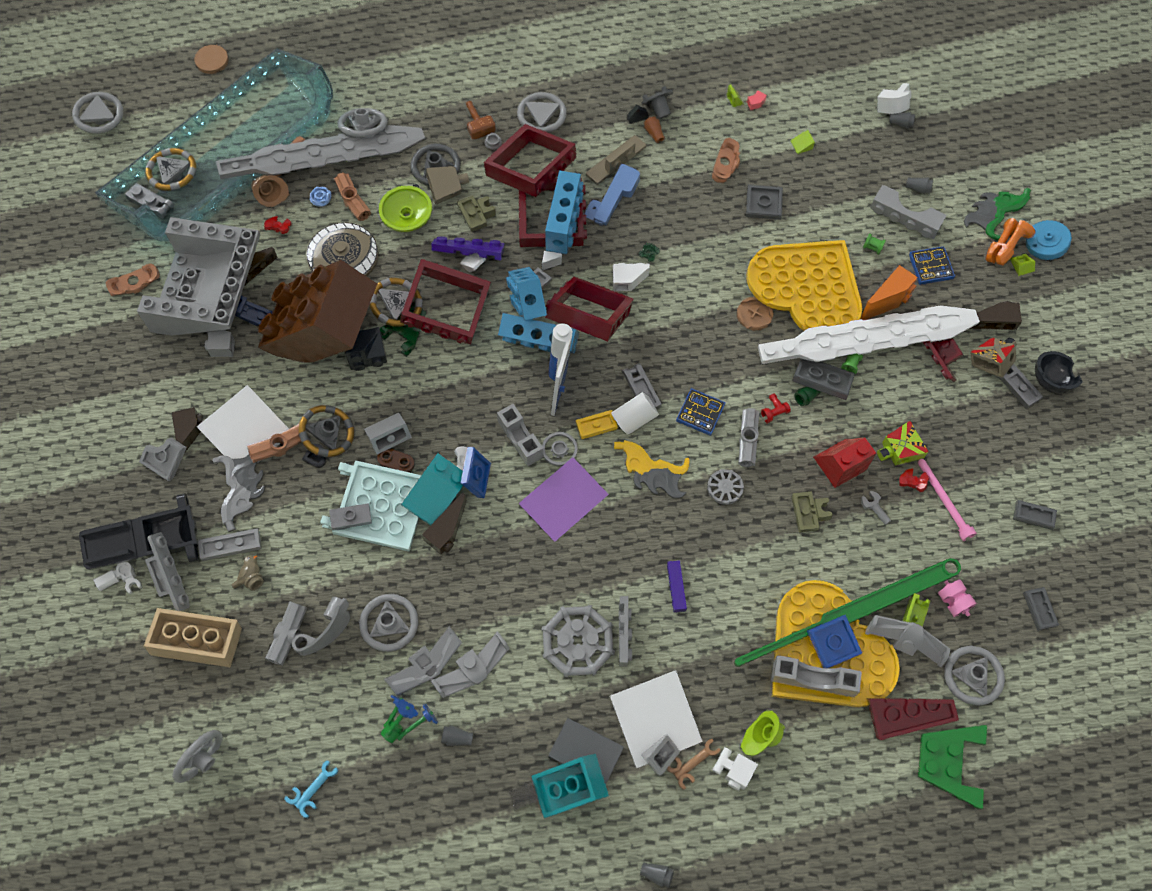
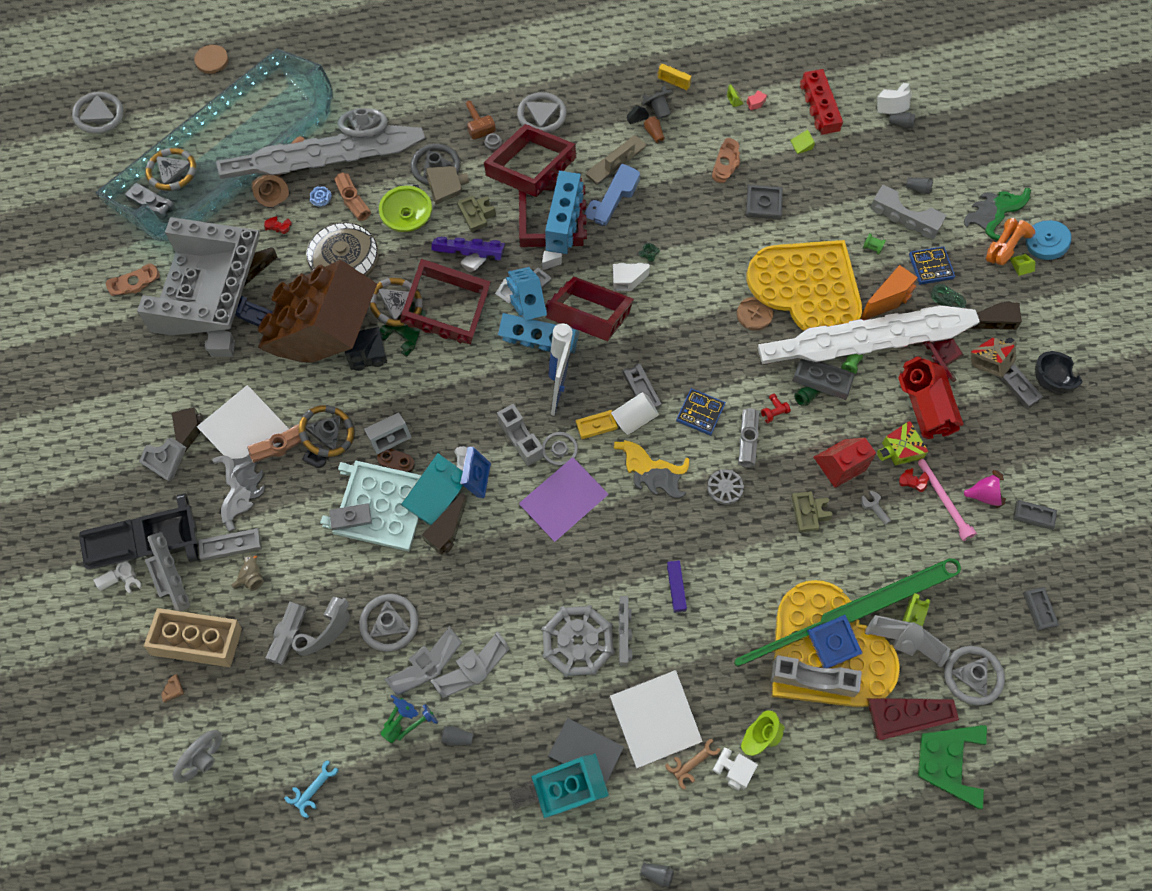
(172, 689): none -> medium nougat tile
(504, 292): none -> white slope
(661, 755): light grey slope -> none
(674, 76): none -> yellow plate
(821, 102): none -> red brick
(930, 397): none -> red brick
(949, 296): none -> clear green plate
(956, 597): bright pink wheel -> none
(988, 490): none -> dark pink hat

